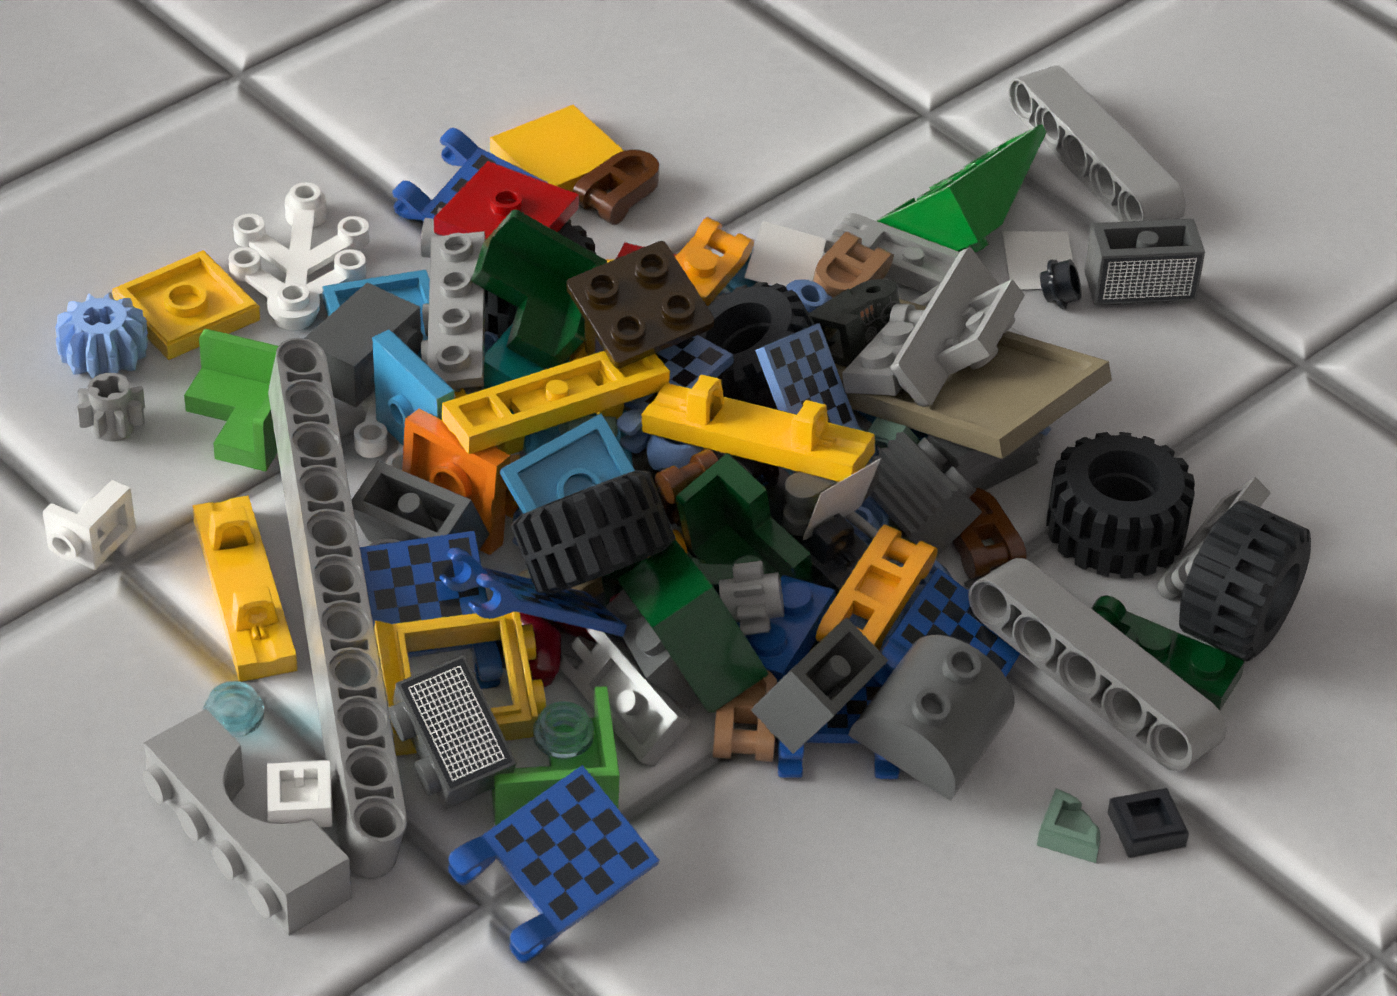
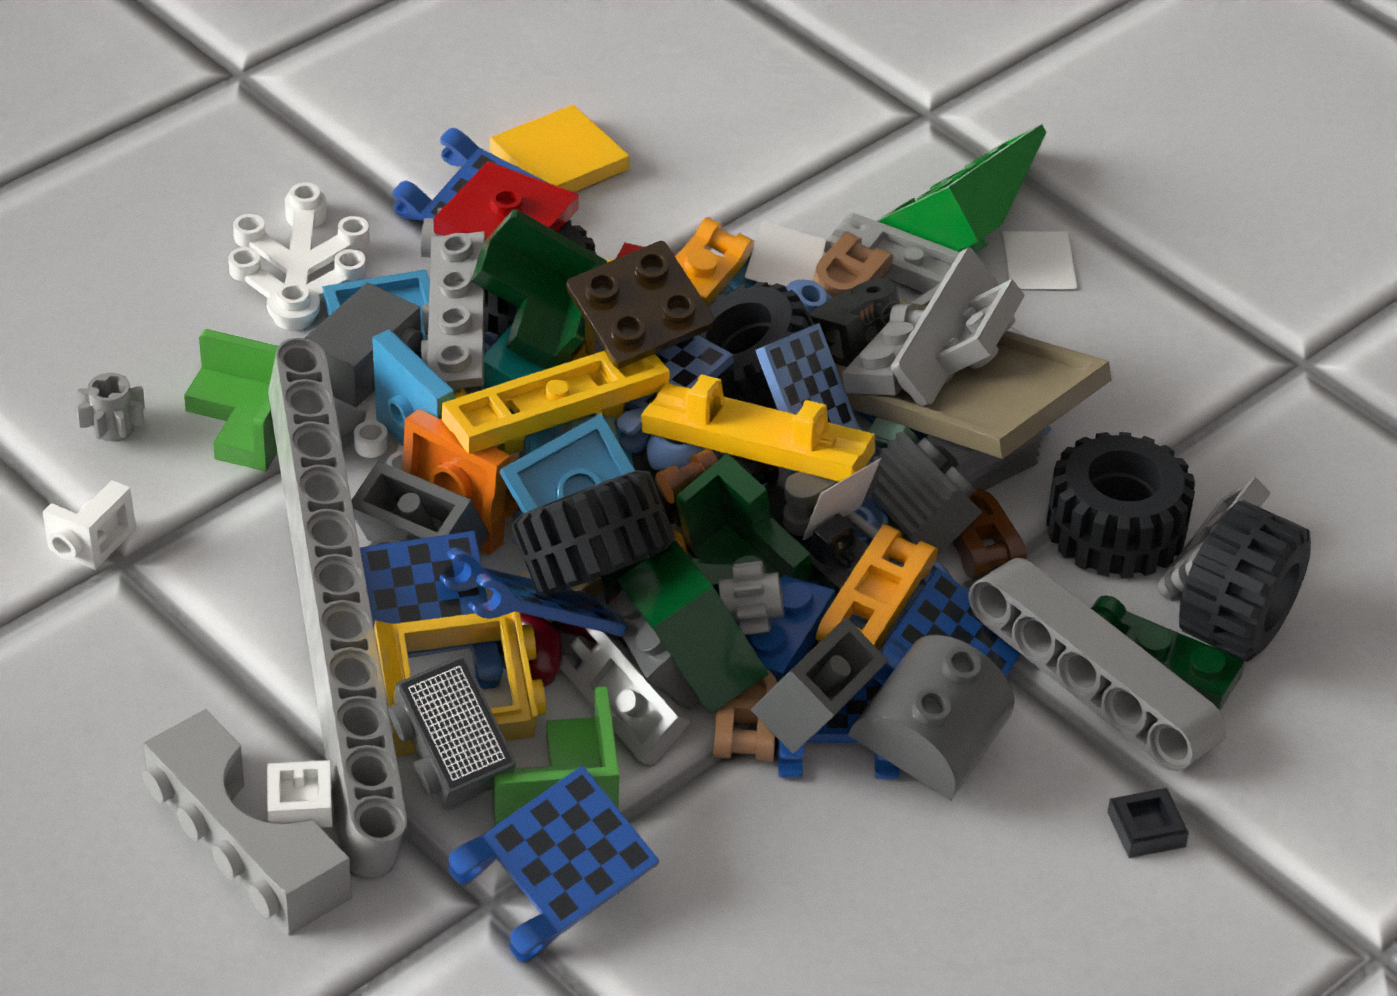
(101, 335): light blue gear -> none
(186, 300): yellow tile -> none
(236, 707): clear light blue plate -> none
(244, 589): yellow hinge -> none
(563, 730): clear light blue plate -> none
(630, 176): reddish brown plate -> none
(1061, 282): black plate -> none
(1069, 828): sand green tile -> none
(1096, 147): light grey beam -> none
(1144, 261): brick -> none

